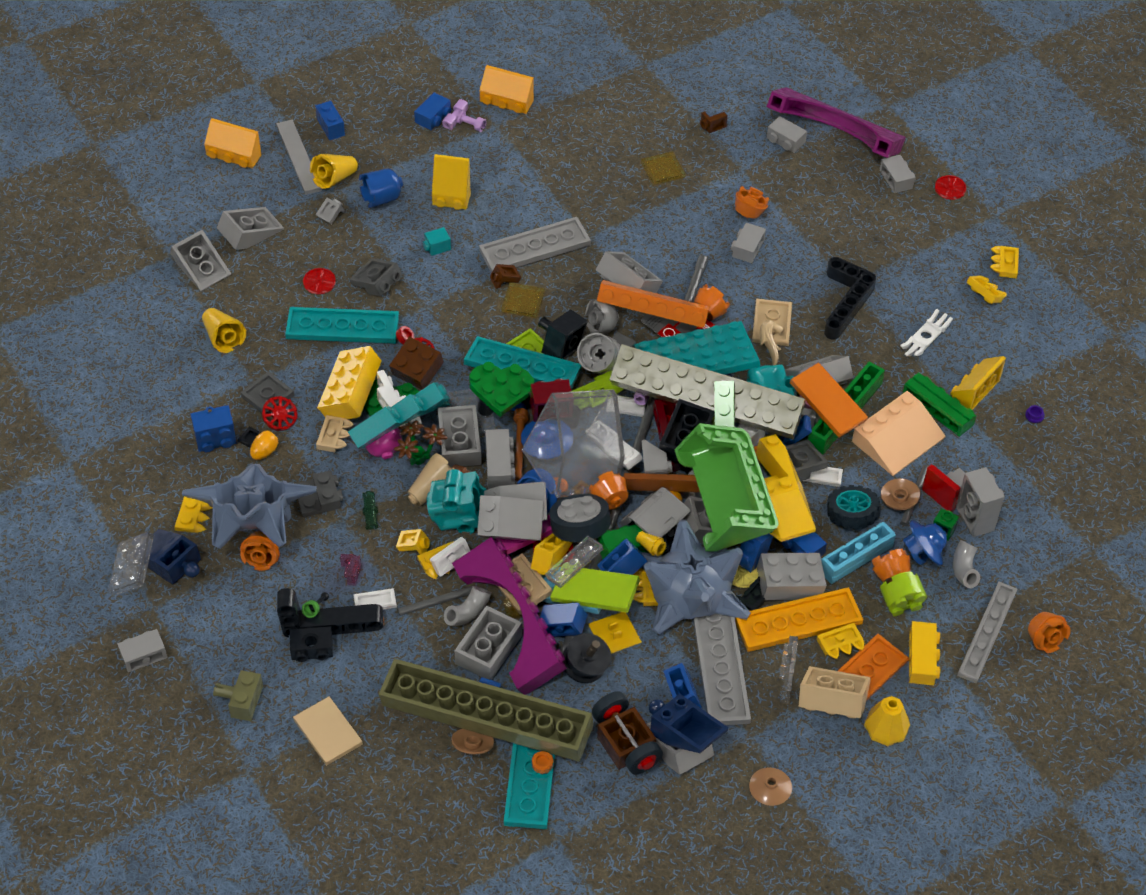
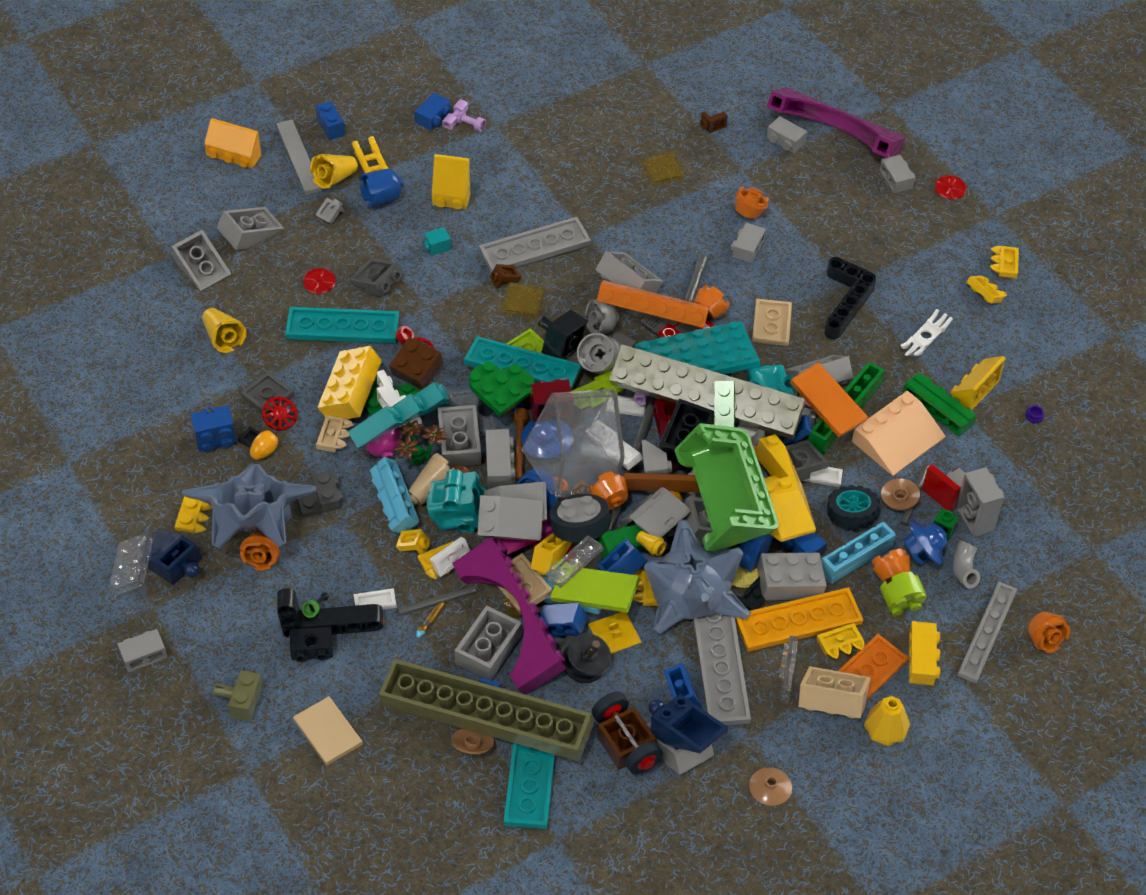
(352, 569): clear pink bracket -> none
(370, 510): clear green pin -> none
(376, 155): none -> yellow piece
(394, 495): none -> medium azure brick
(430, 619): none -> pearl gold piece
(468, 609): light grey cylinder -> none
(507, 89): light orange slope -> none
(542, 762): orange tile -> none
(767, 338): tan piece -> none

